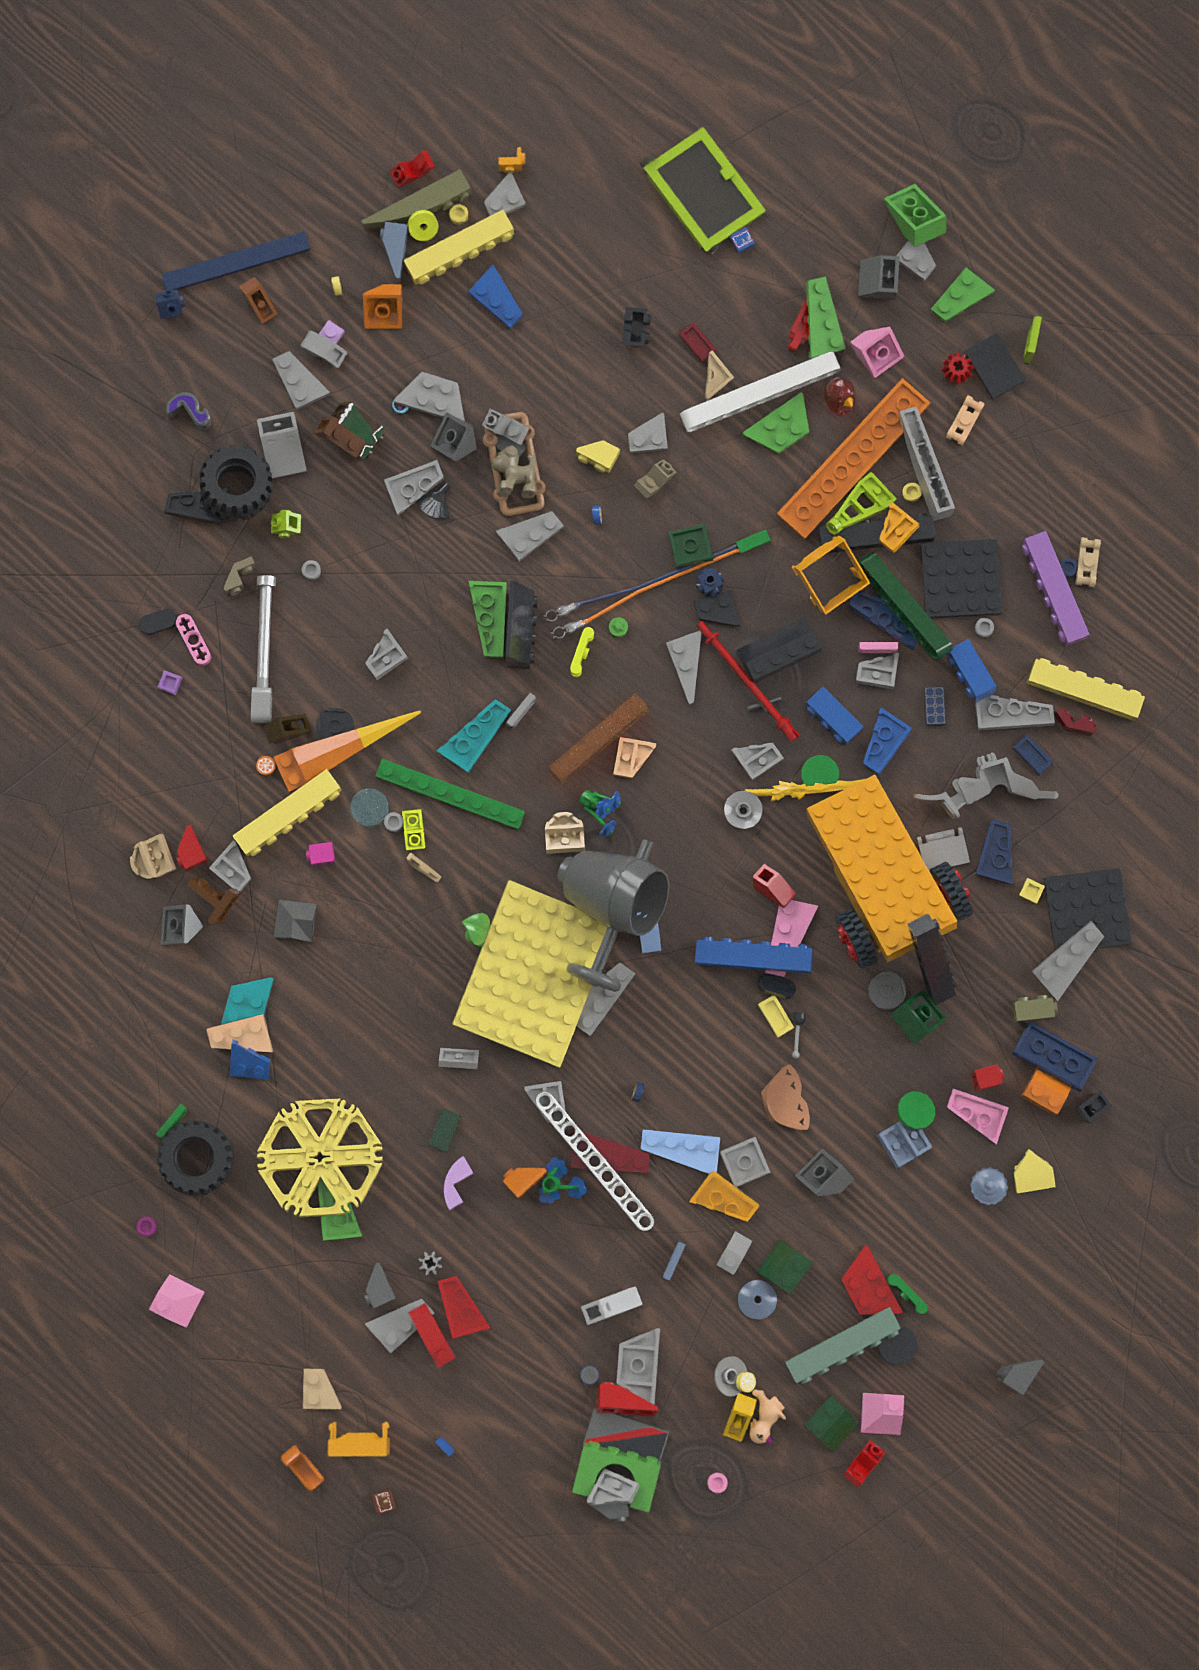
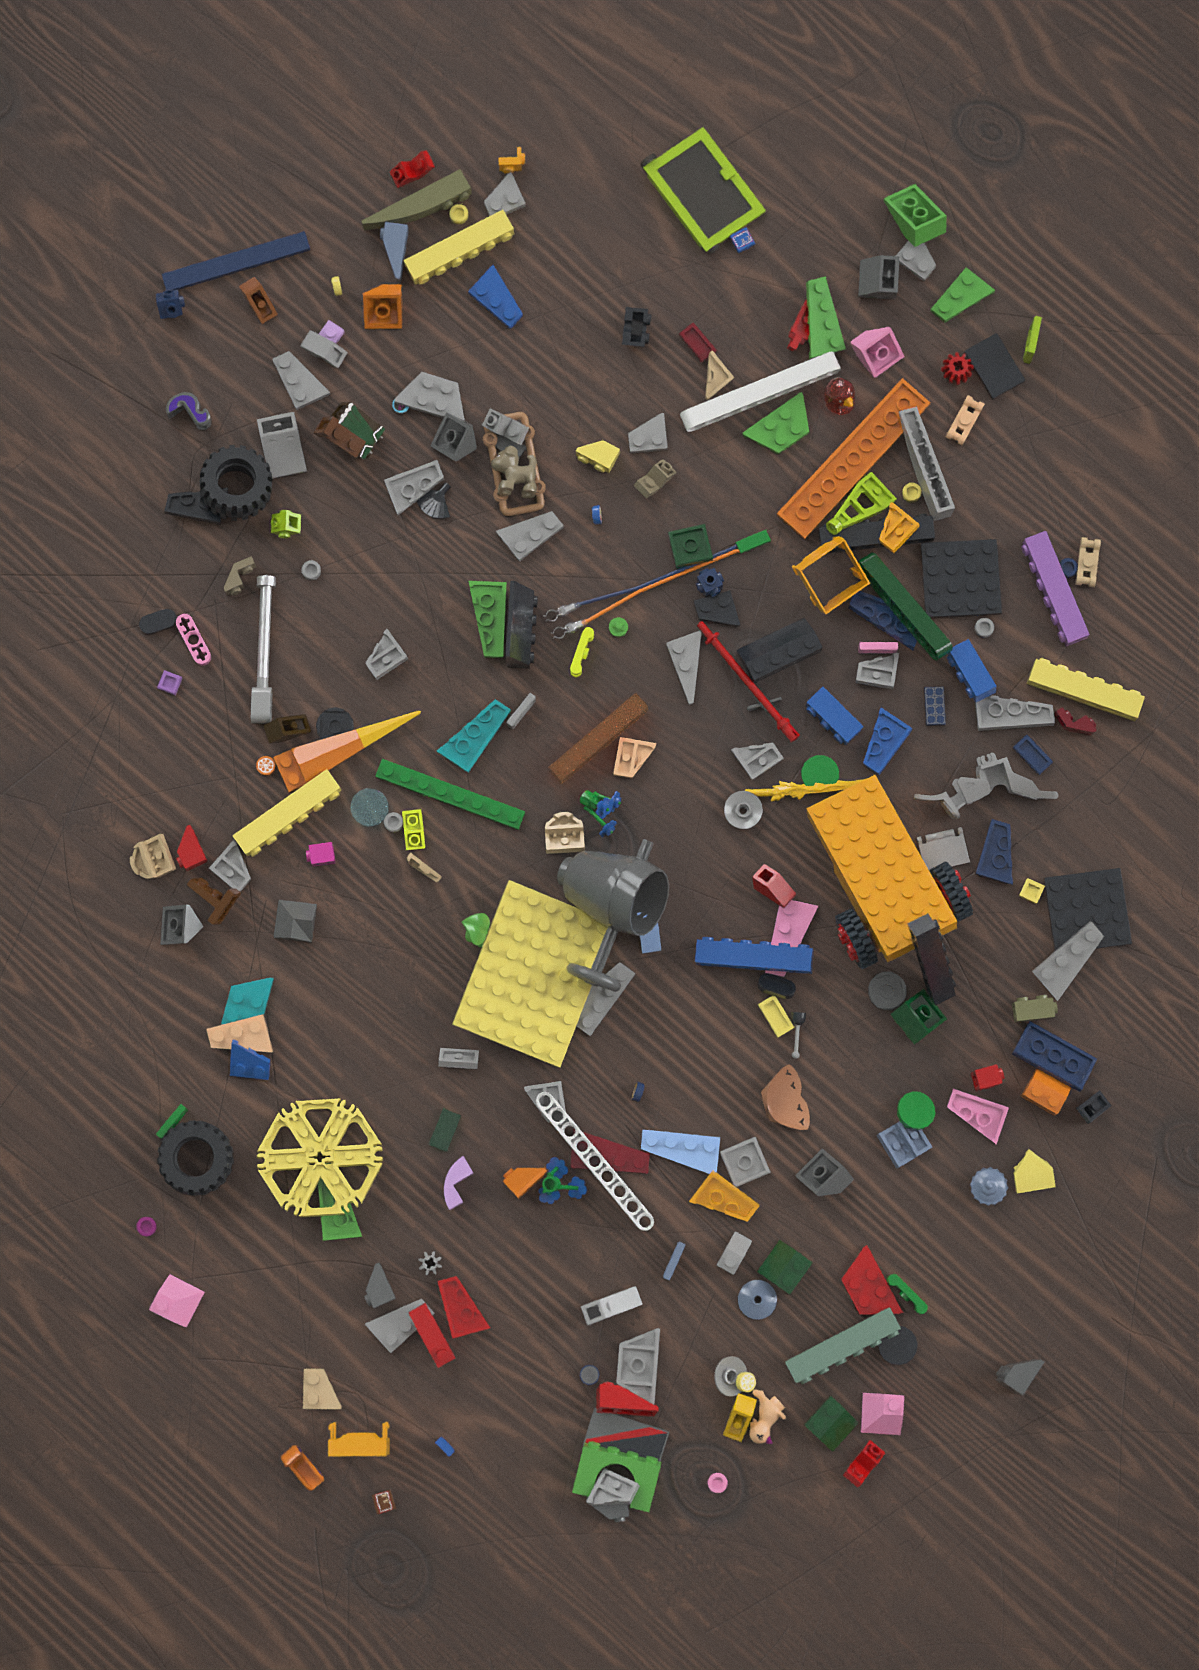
(423, 217): neon yellow piece -> none

